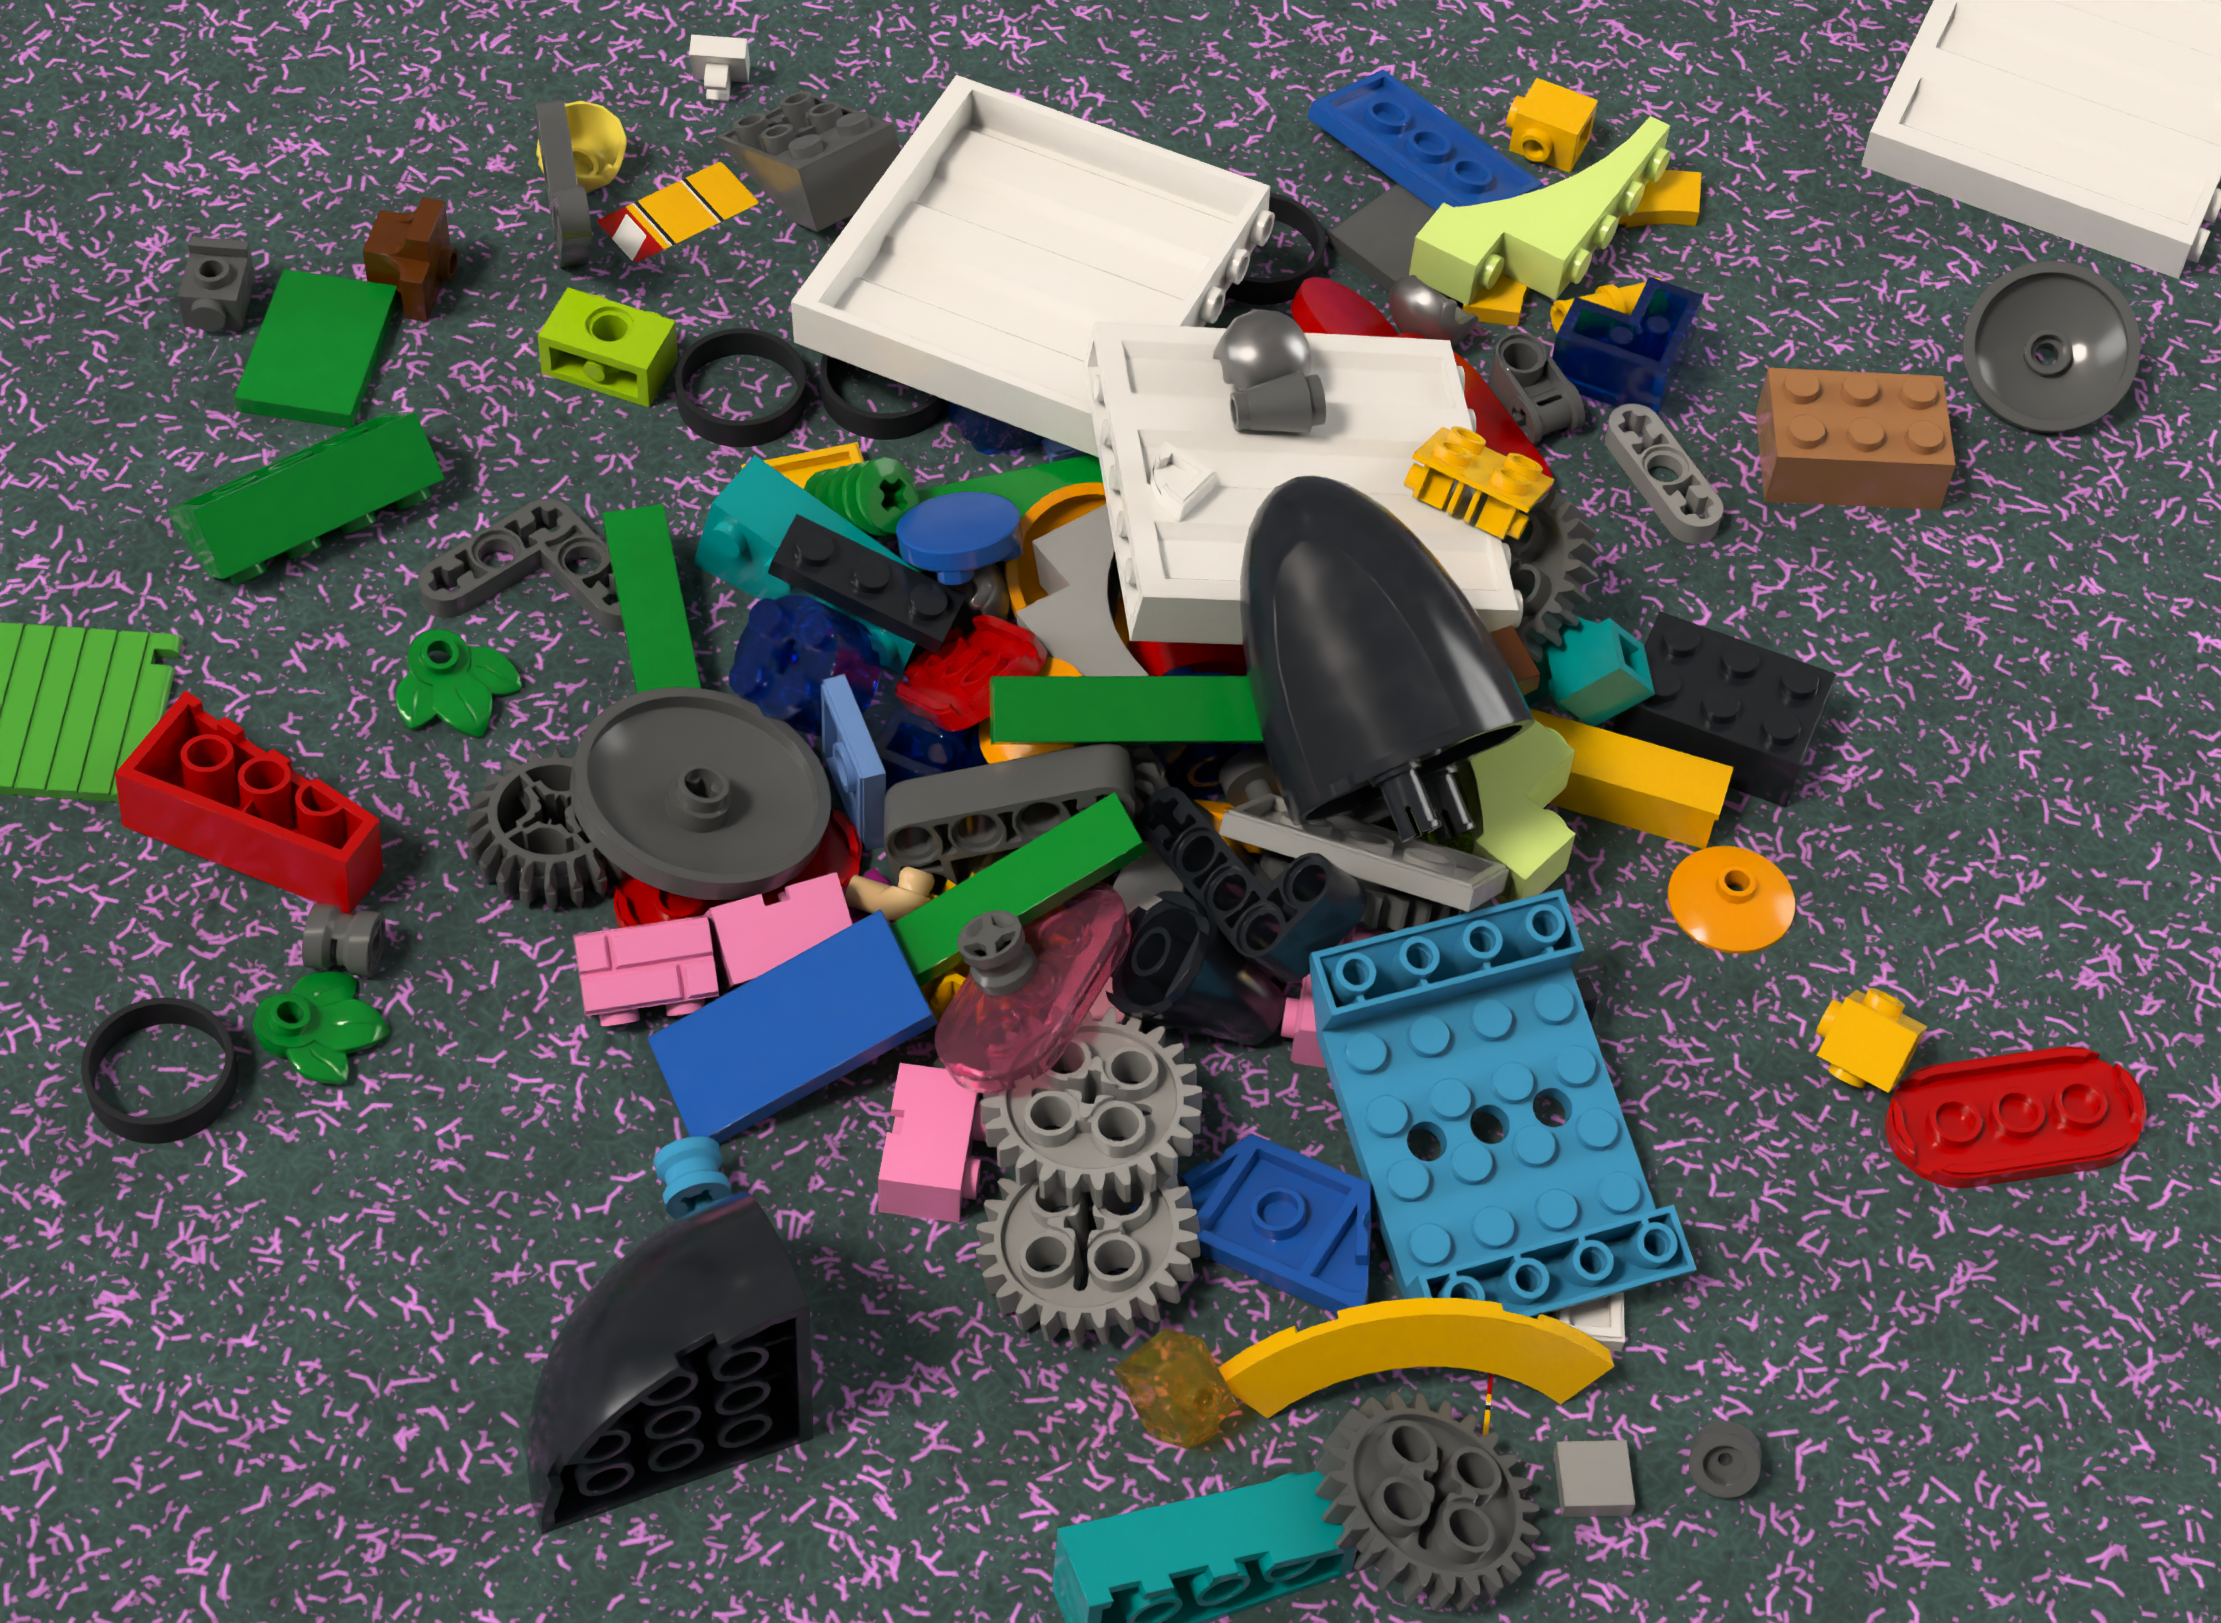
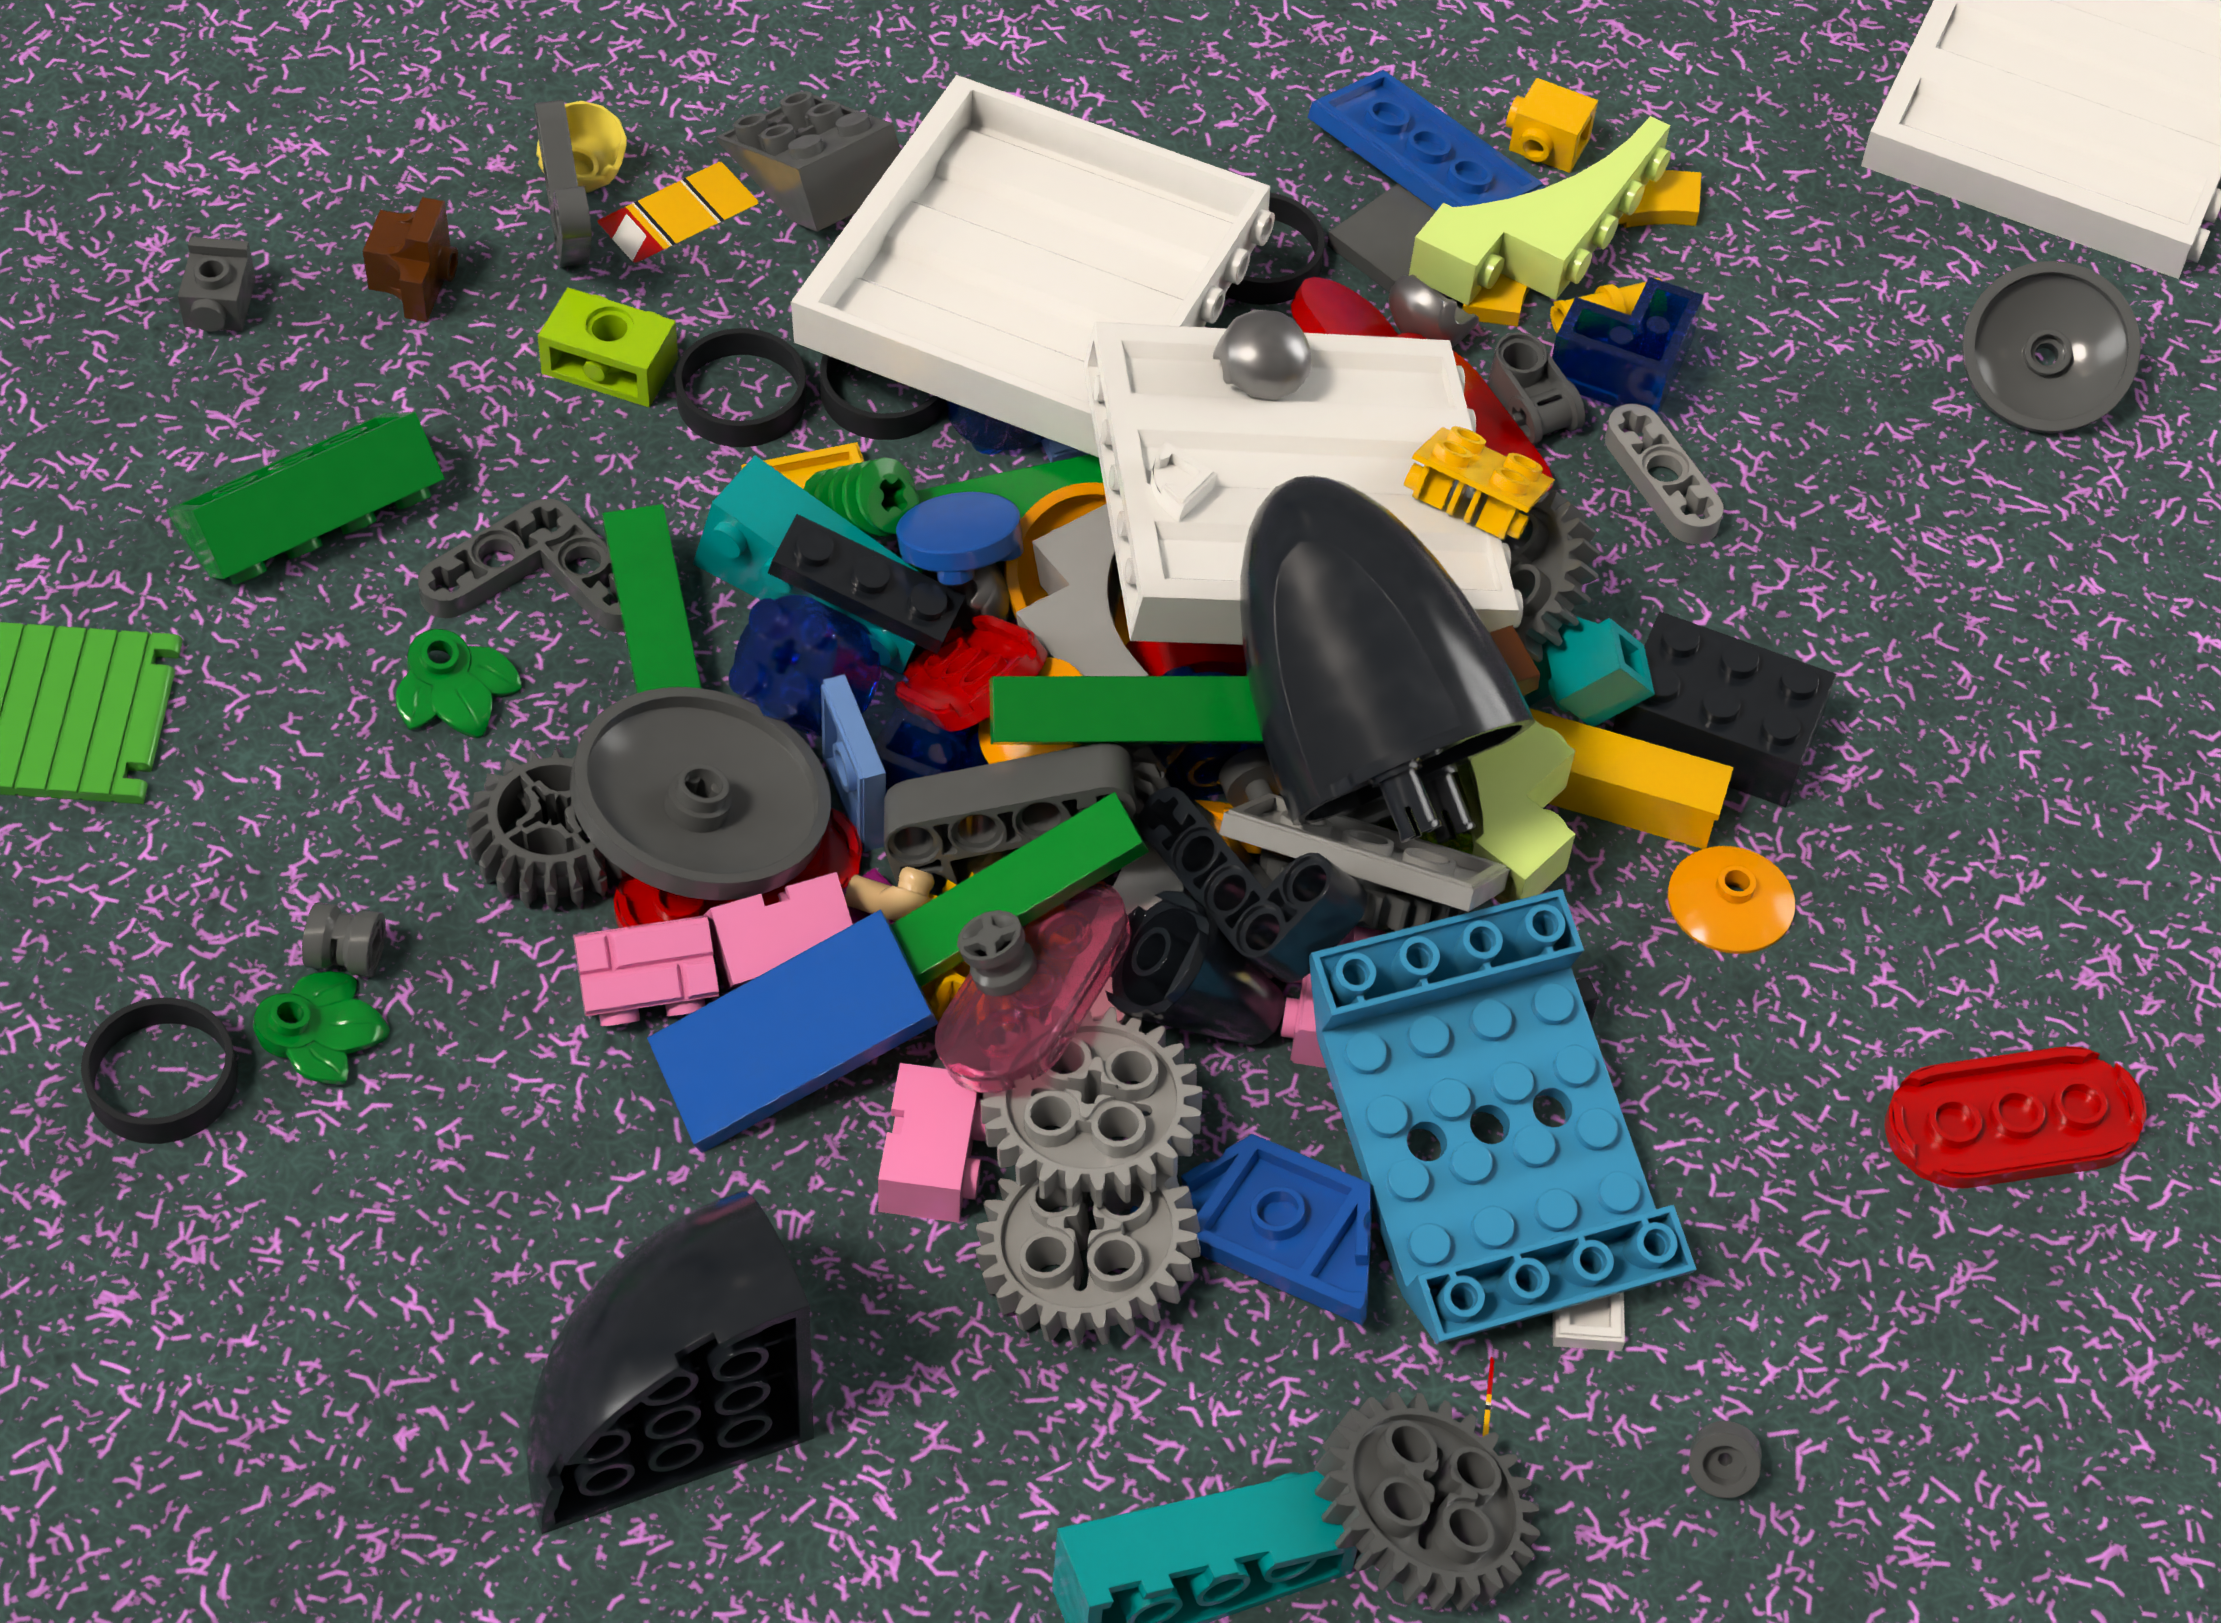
(246, 809): red wedge -> none
(317, 349): green tile -> none
(691, 1174): dark azure wheel -> none
(718, 63): white tile -> none
(1176, 1388): clear yellow brick -> none
(1280, 405): dark grey cone -> none
(1412, 1335): yellow tile -> none
(1594, 1478): light grey tile -> none
(1854, 438): medium nougat brick -> none
(1868, 1039): yellow brick -> none

